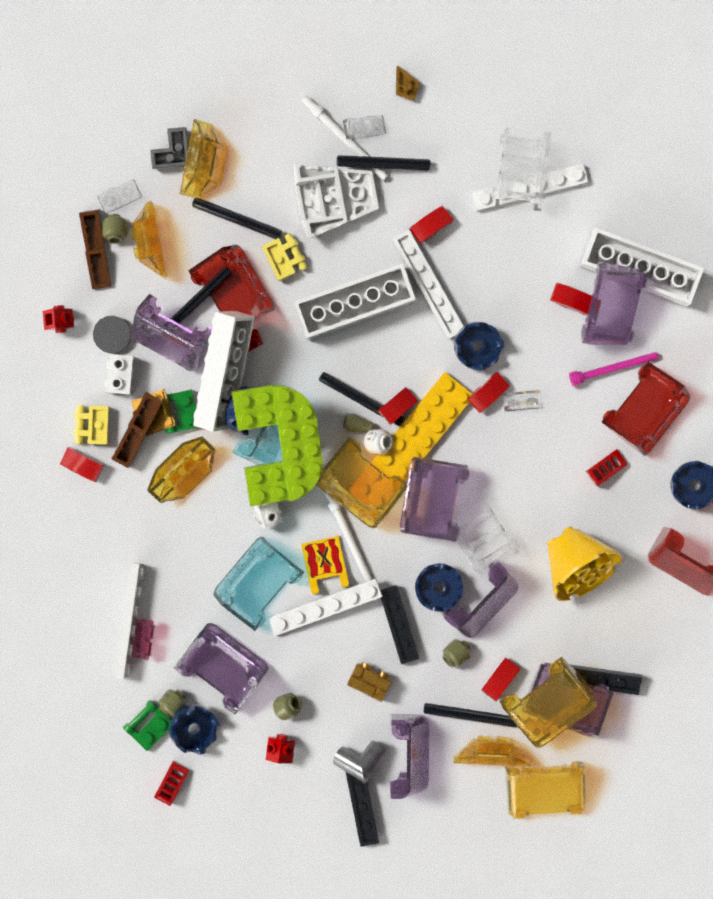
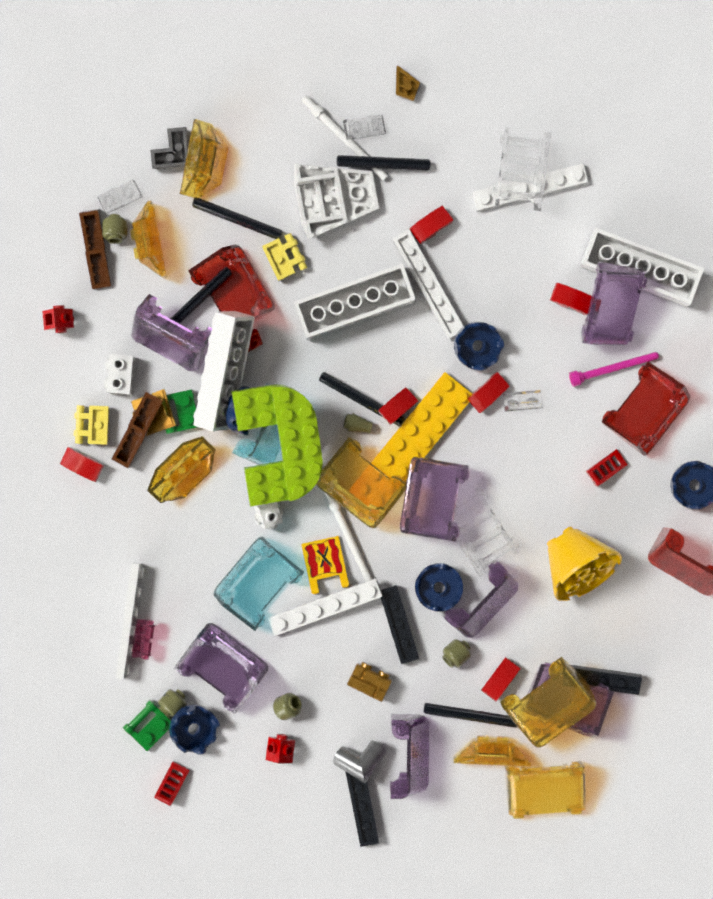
(112, 334): dark grey tile -> none
(378, 441): white head -> none

